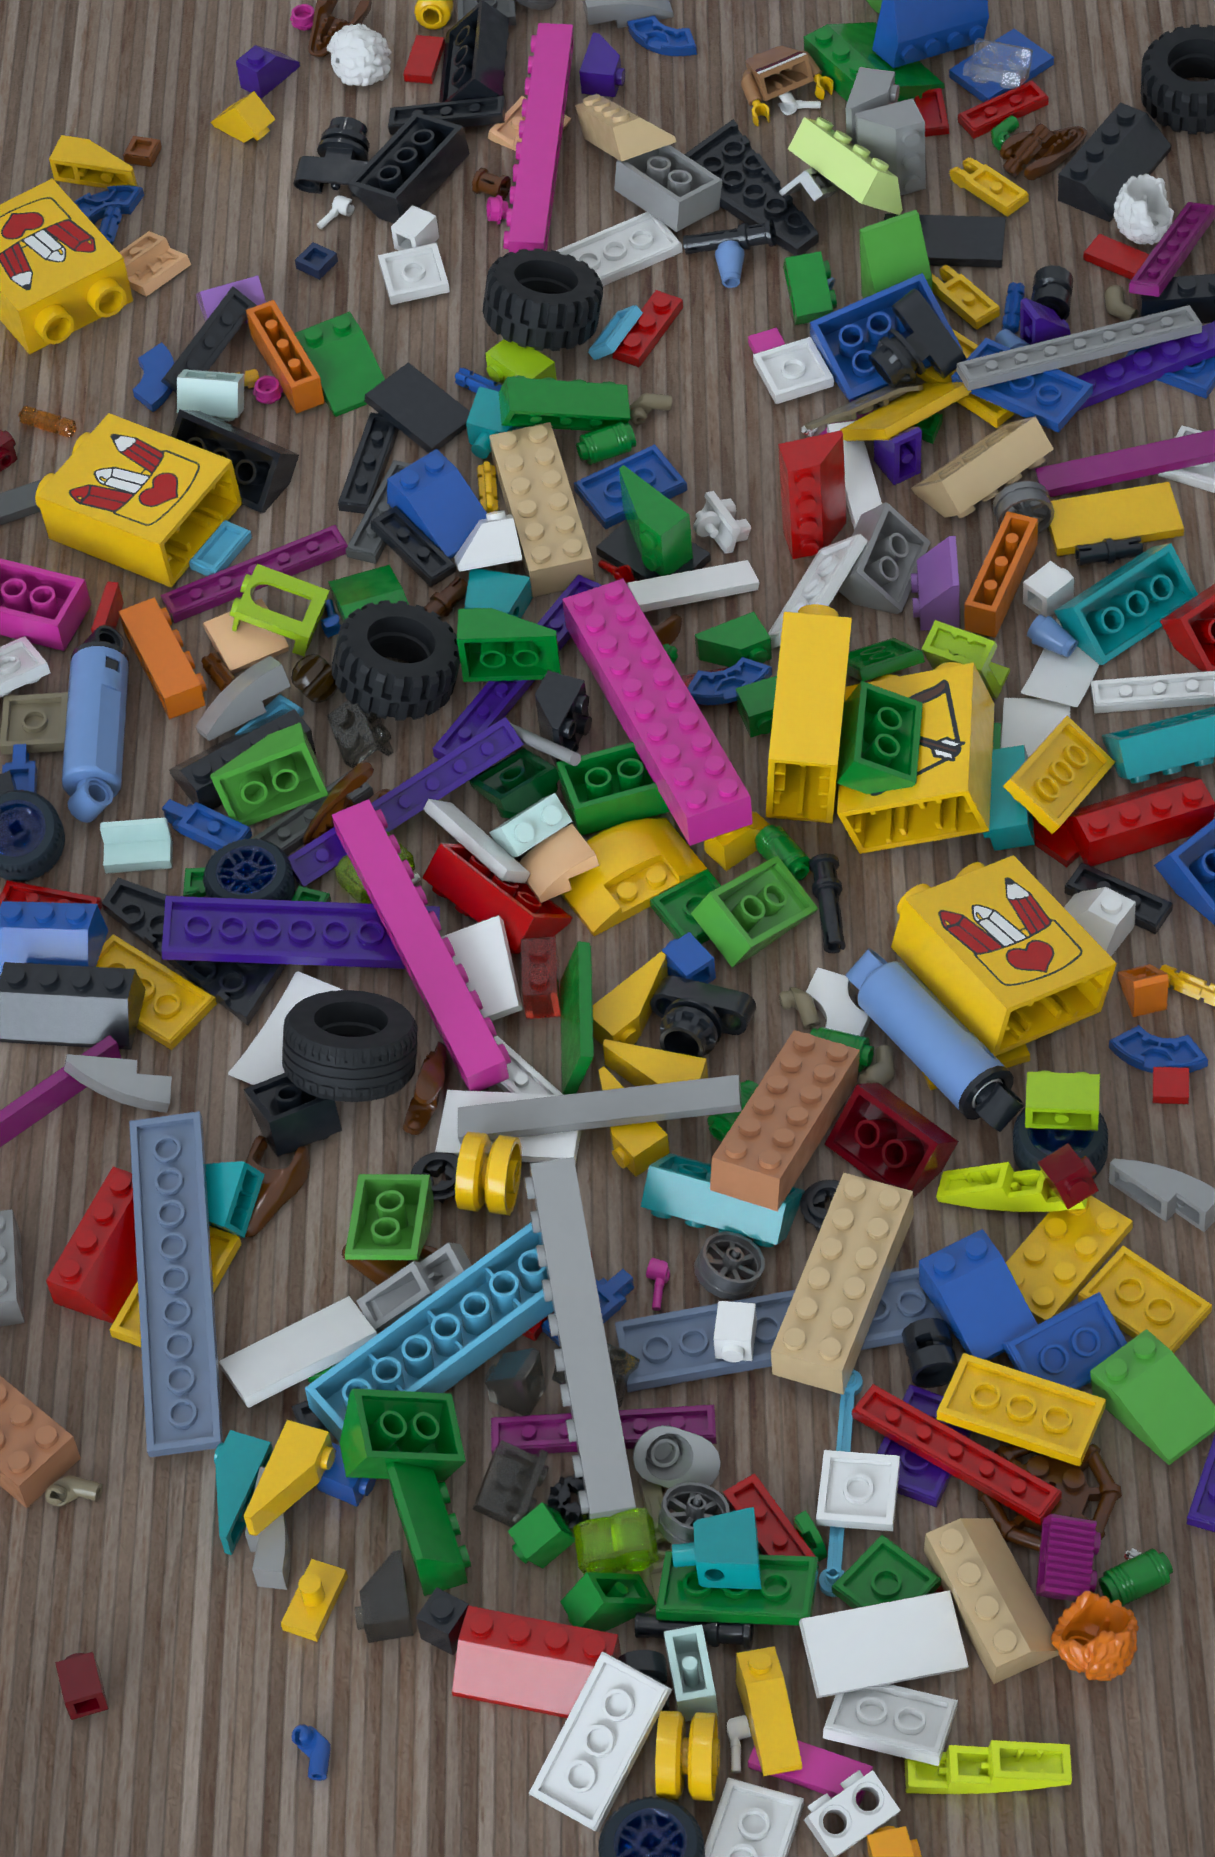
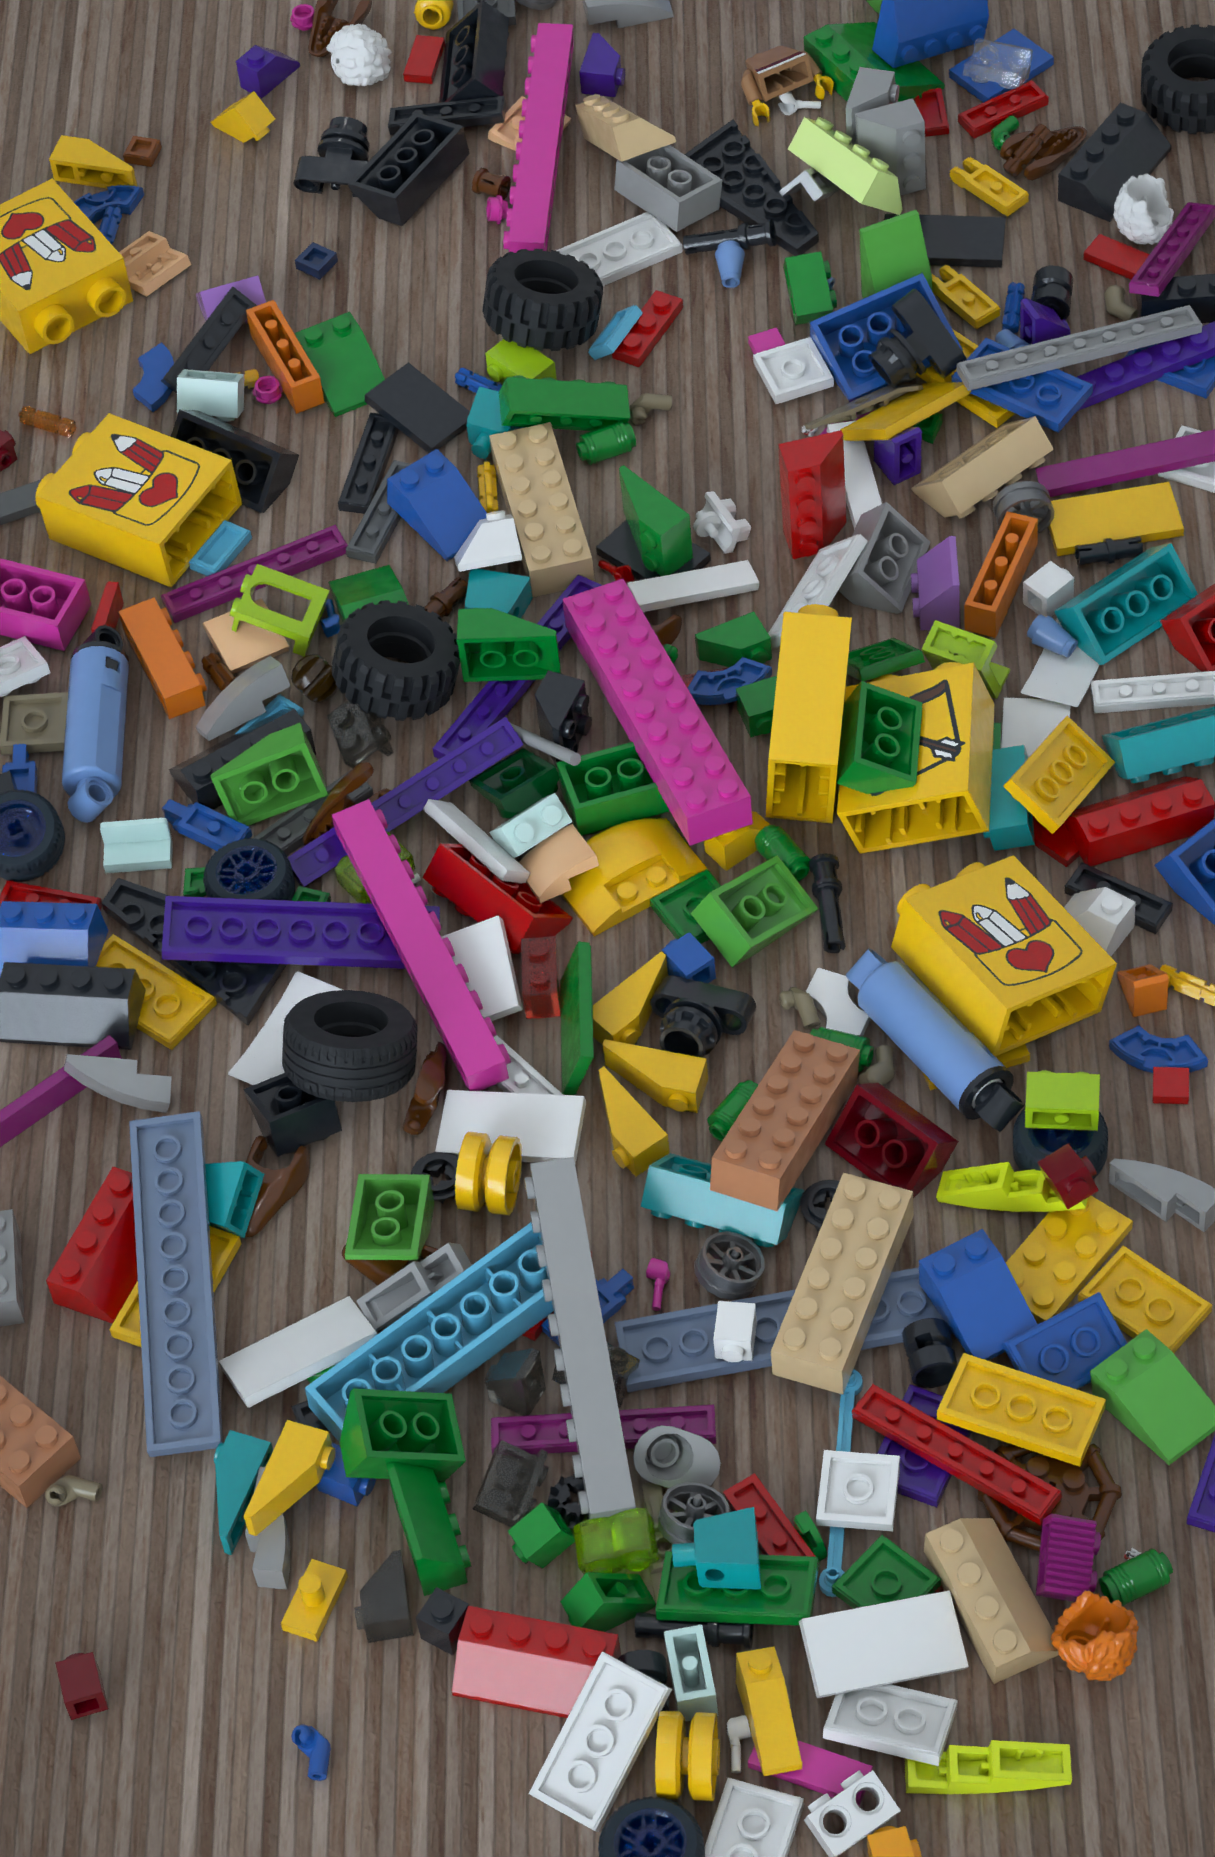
(340, 205): white hand -> none
(413, 273): white plate -> none
(413, 546): black tile -> none
(414, 229): white brick -> none
(603, 489): blue tile -> none
(603, 1108): light grey tile -> none
(660, 38): blue tile -> none

